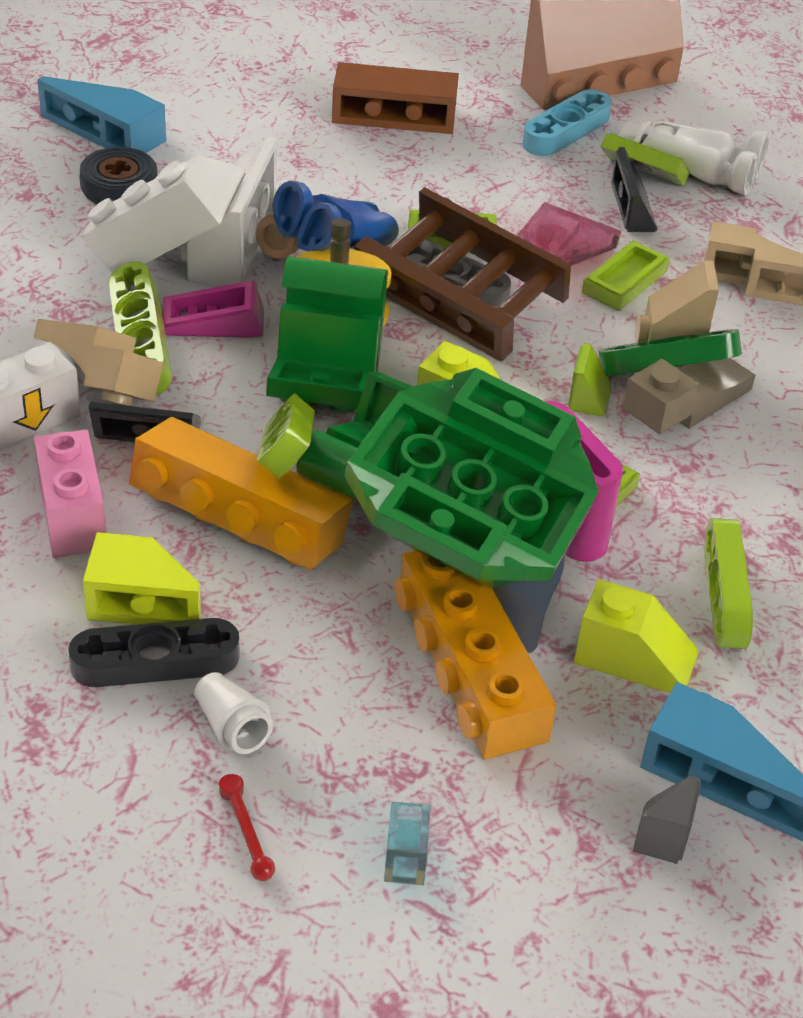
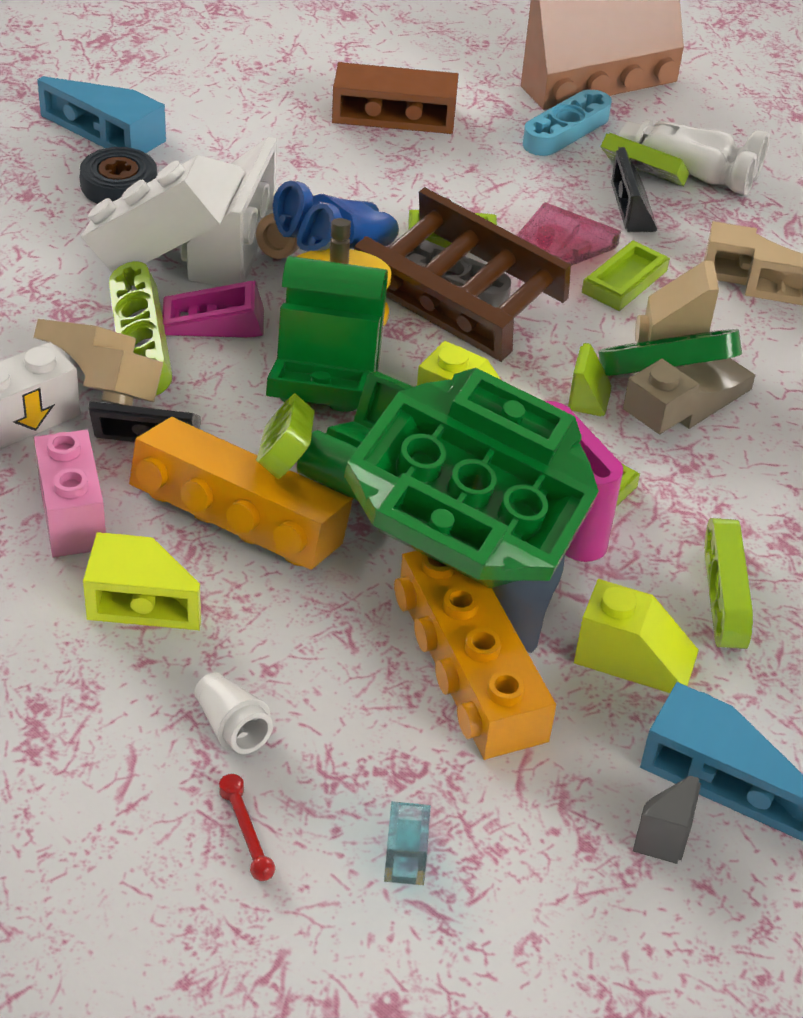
(137, 669): black beam -> none

